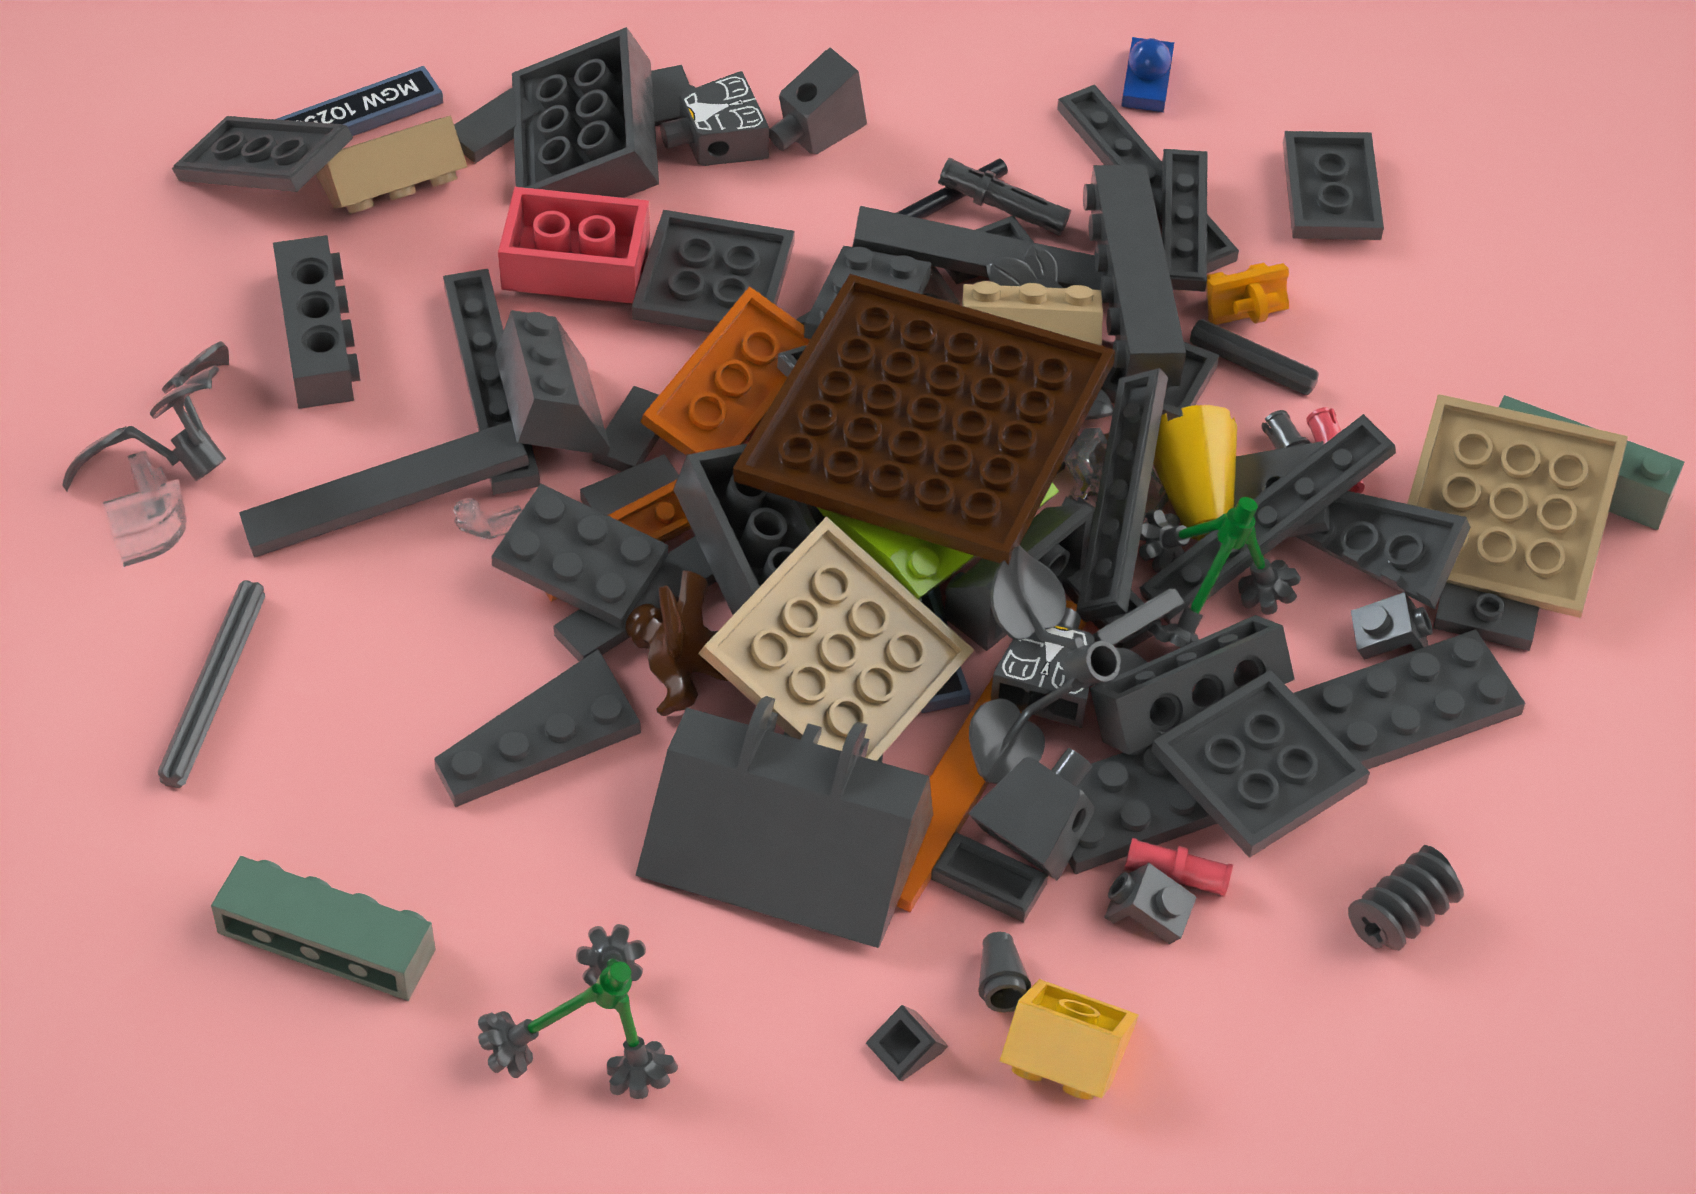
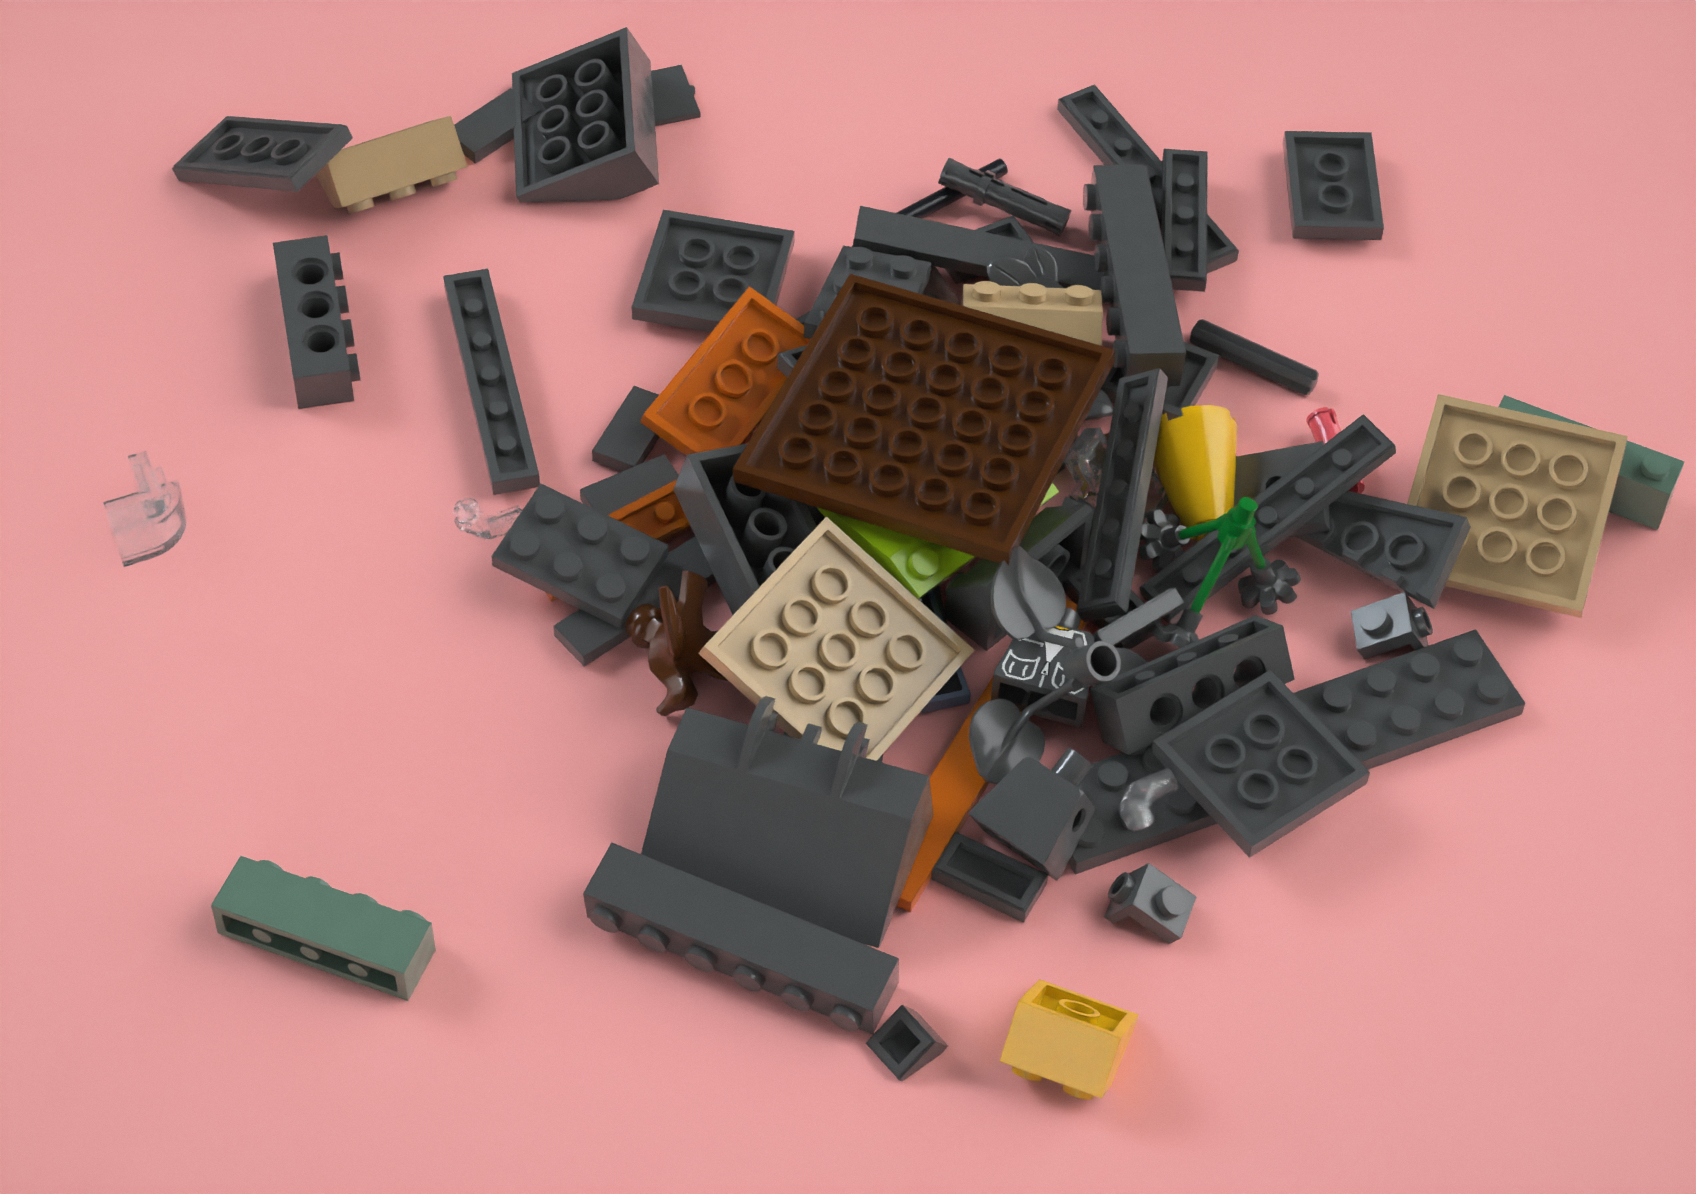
(193, 444): dark grey plant -> none
(211, 684): dark grey axle -> none
(376, 103): tile -> none
(383, 489): dark grey tile -> none
(546, 729): dark grey wing -> none
(548, 386): dark grey slope -> none
(574, 245): coral brick -> none
(610, 979): dark grey plant -> none
(720, 123): dark grey torso -> none
(741, 939): none -> dark grey brick
(820, 105): dark grey torso -> none
(1001, 973): dark grey cone -> none
(1140, 797): none -> clear arm
(1147, 74): blue tile -> none
(1181, 866): coral pin -> none
(1247, 293): light orange hips -> none
(1282, 430): dark grey pin -> none
(1406, 900): dark grey piece -> none
(1493, 616): dark grey plate -> none

